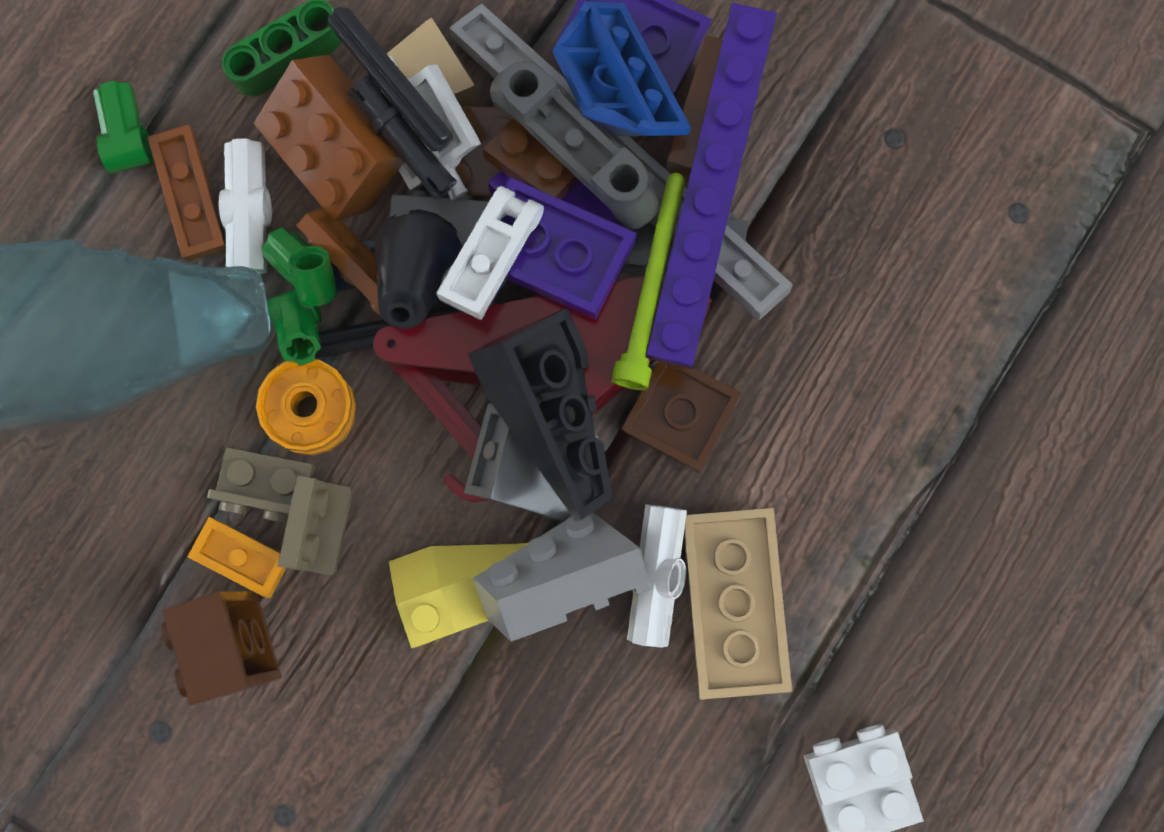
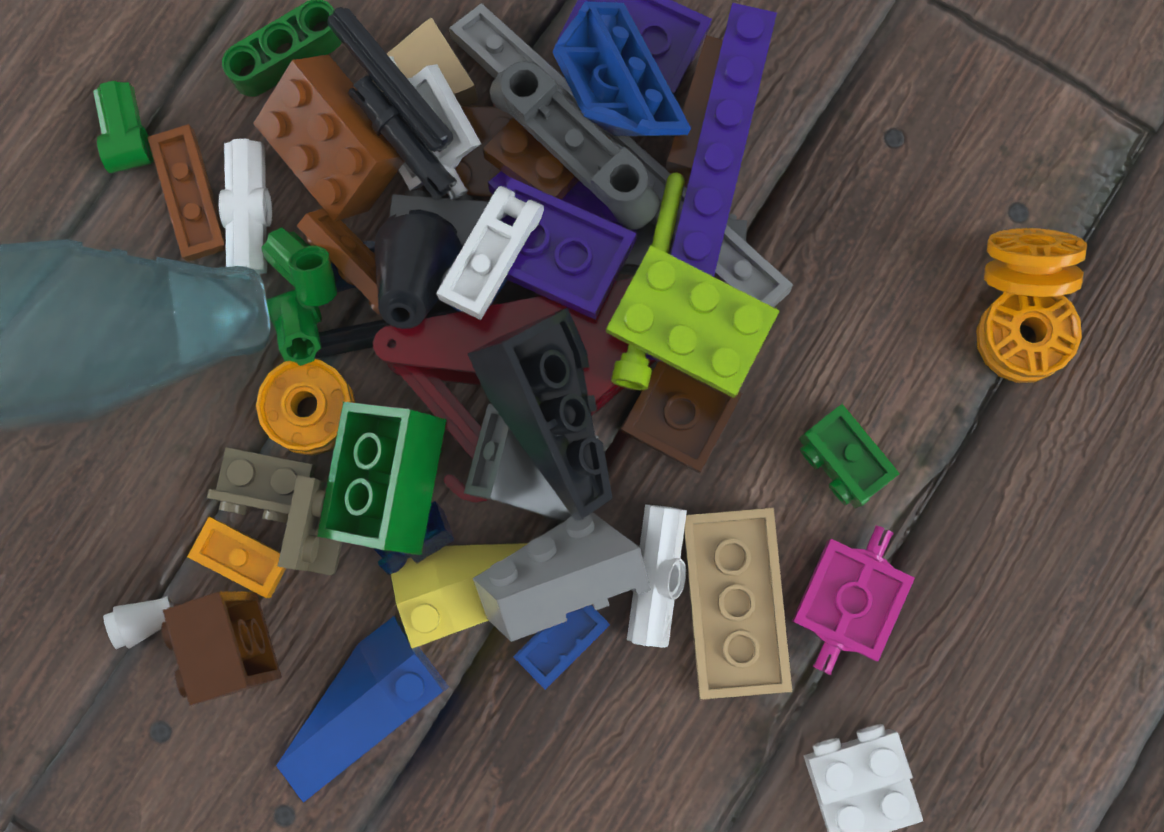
(135, 621): none -> white cone
(364, 704): none -> blue wedge
(382, 477): none -> green brick
(437, 536): none -> plate
(559, 646): none -> blue plate
(692, 321): none -> lime plate
(847, 457): none -> green bracket
(853, 599): none -> dark pink plate
(1013, 357): none -> light orange wheel
(1035, 262): none -> light orange wheel

